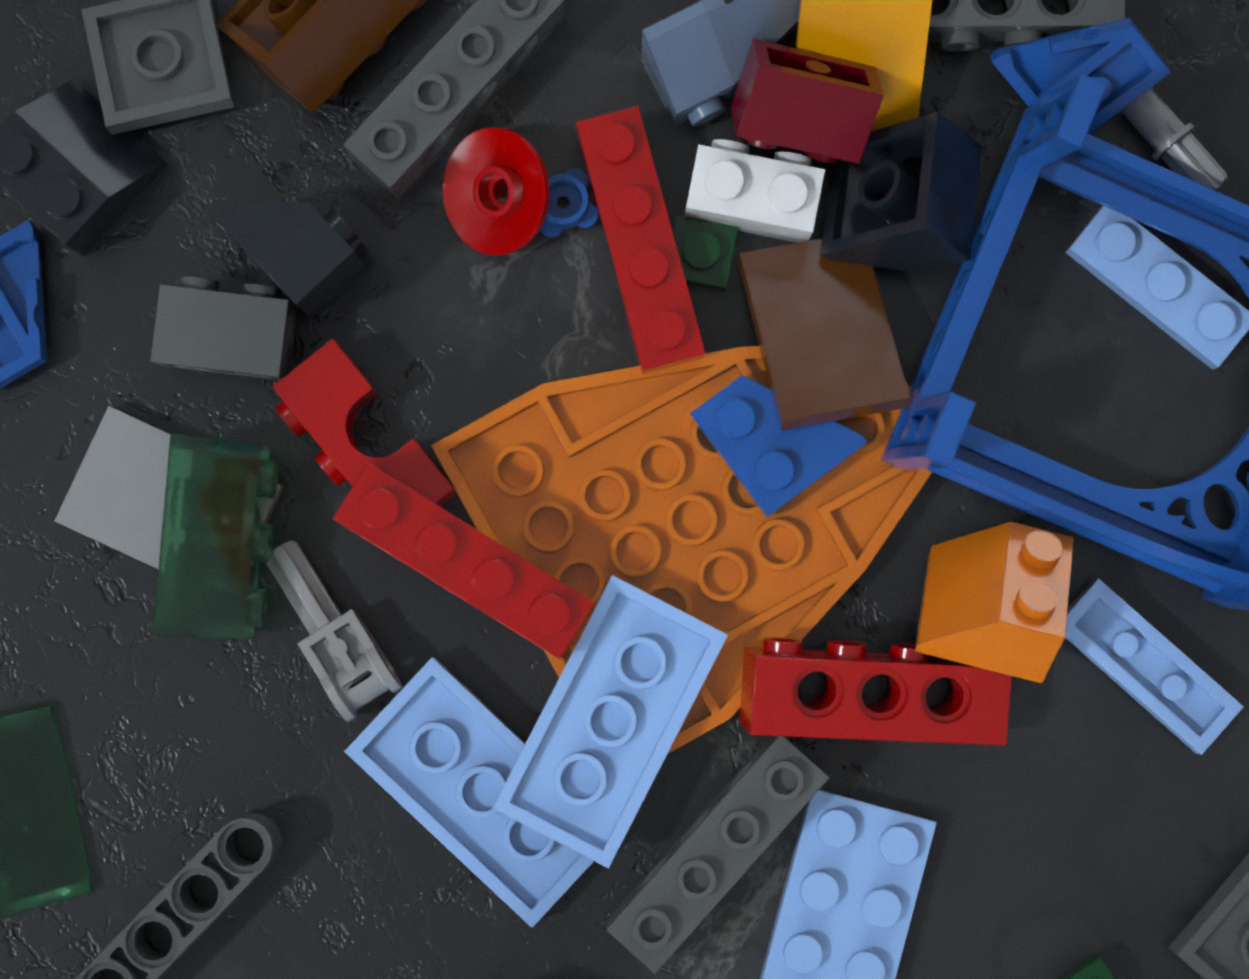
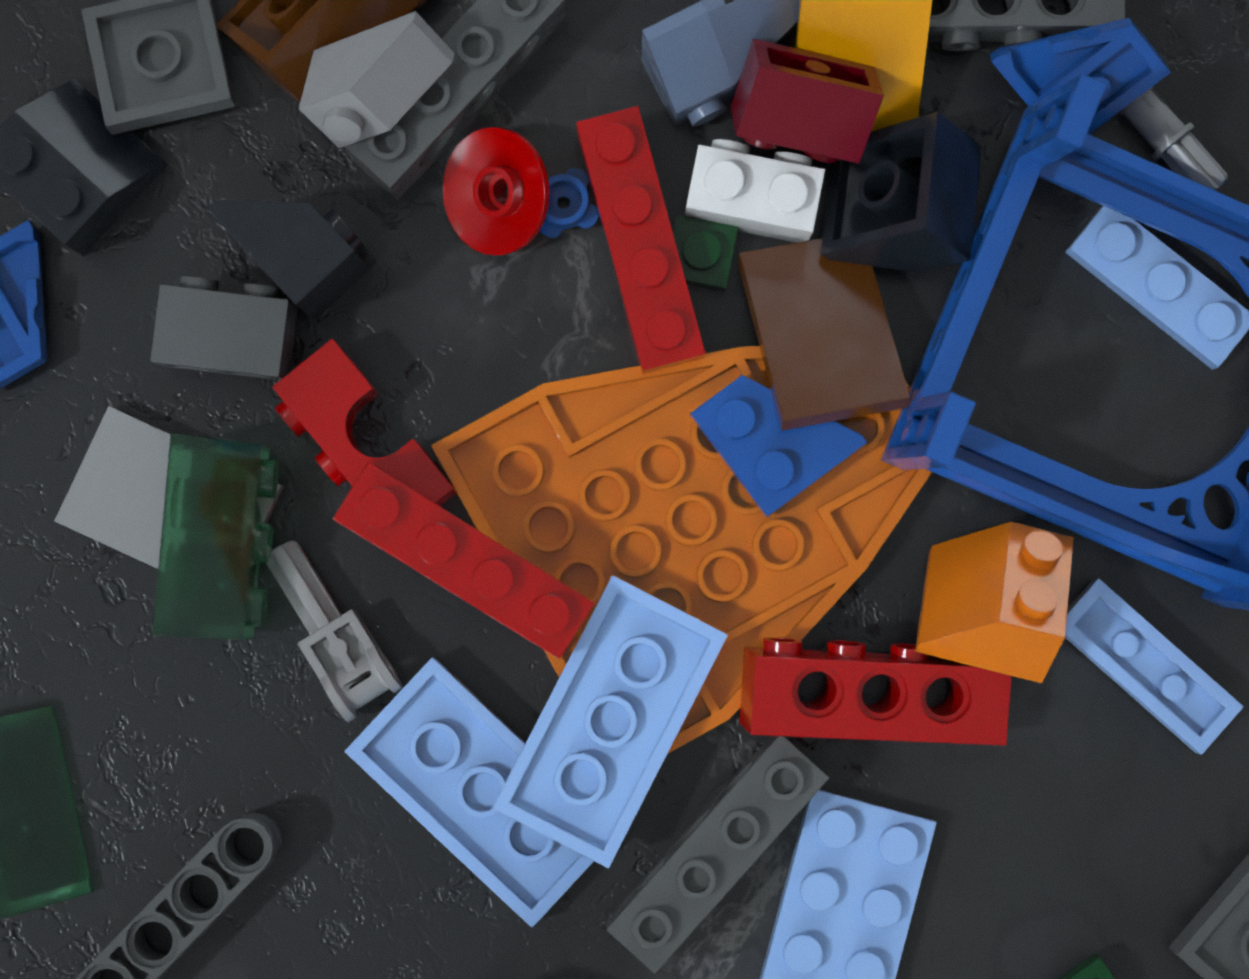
(372, 78): none -> light grey slope

